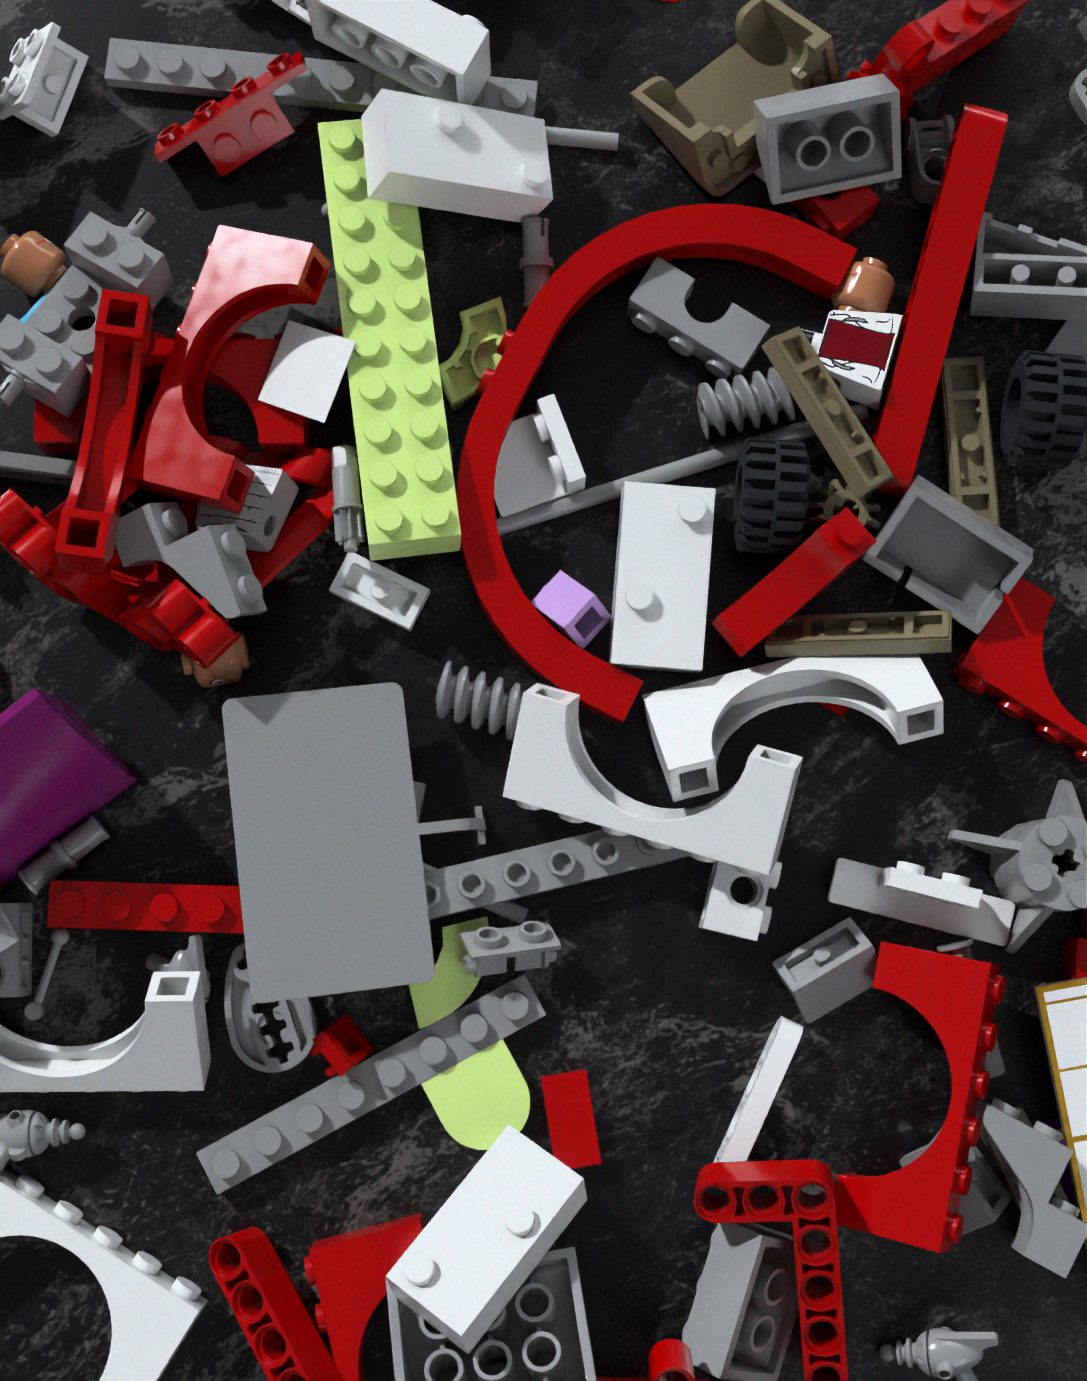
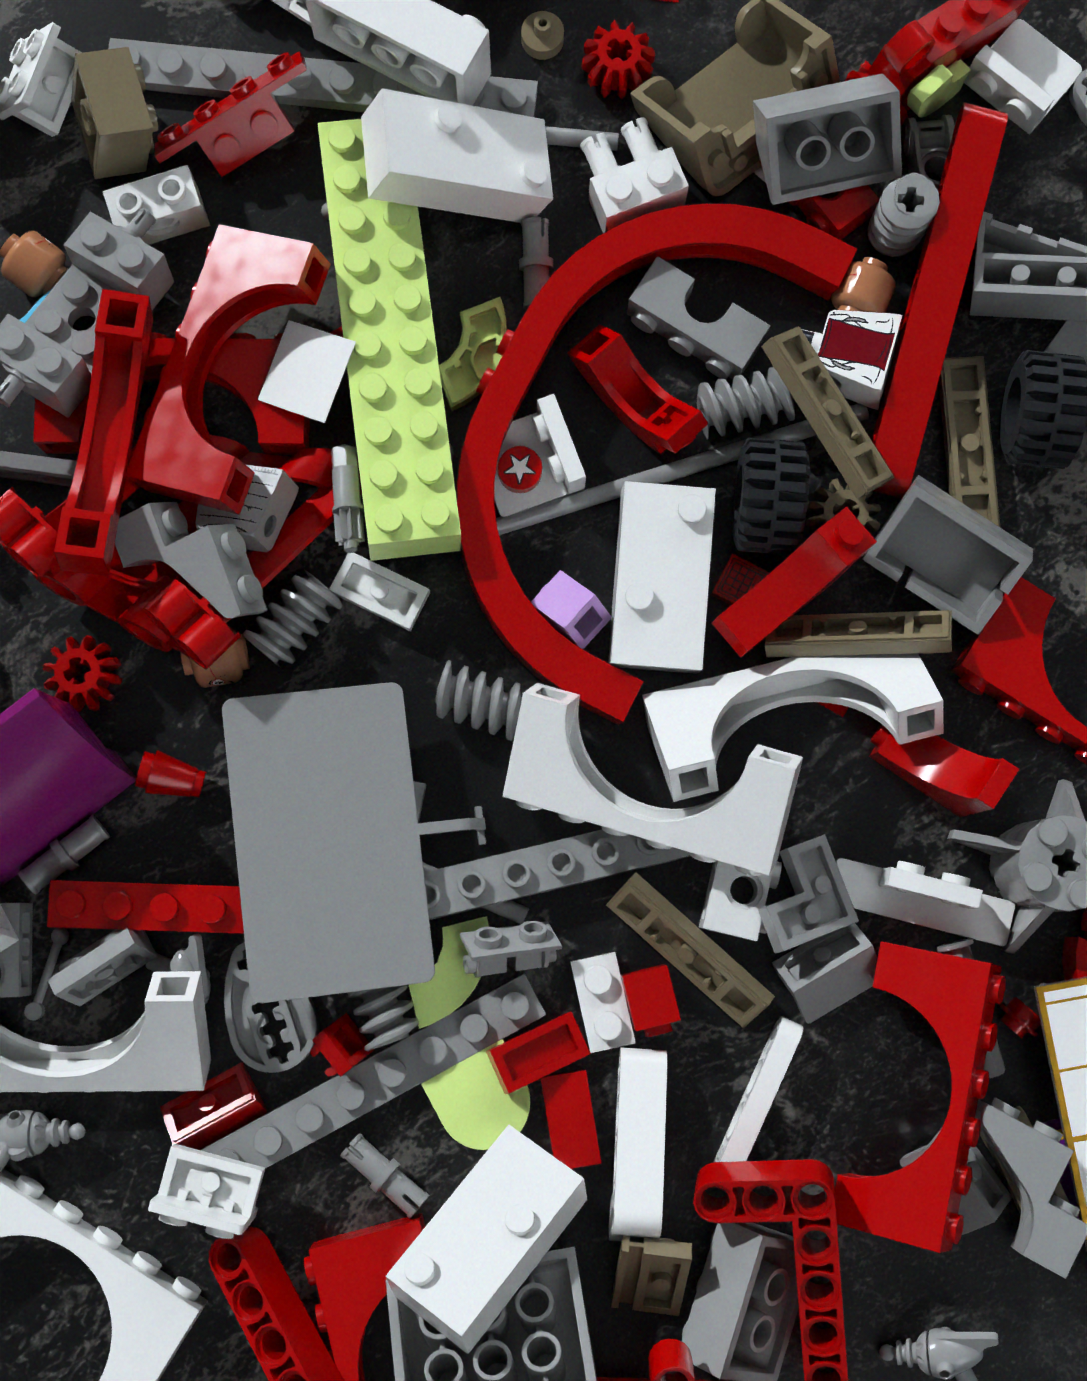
(96, 680): none -> red gear
(102, 965): none -> light grey bracket
(113, 112): none -> dark tan brick
(168, 196): none -> white brick
(169, 776): none -> red cone
(208, 1192): none -> white bracket
(211, 1114): none -> red slope
(293, 619): none -> light grey piece
(384, 1014): none -> light grey piece
(384, 1175): none -> light grey pin
(519, 469): none -> red tile
(538, 1052): none -> red tile
(542, 35): none -> dark tan tile
(602, 1002): none -> white plate
(630, 59): none -> red gear
(633, 394): none -> red arch
(637, 188): none -> white brick
(639, 1145): none -> white beam
(651, 1000): none -> red brick
(652, 1275): none -> dark tan plate
(690, 950): none -> dark tan plate
(737, 579): none -> tile
(819, 901): none -> light grey plate
(903, 215): none -> light grey piece
(937, 88): none -> yellowish green tile
(945, 772): none -> red arch
(1020, 1018): none -> red plate
(1022, 74): none -> white bracket

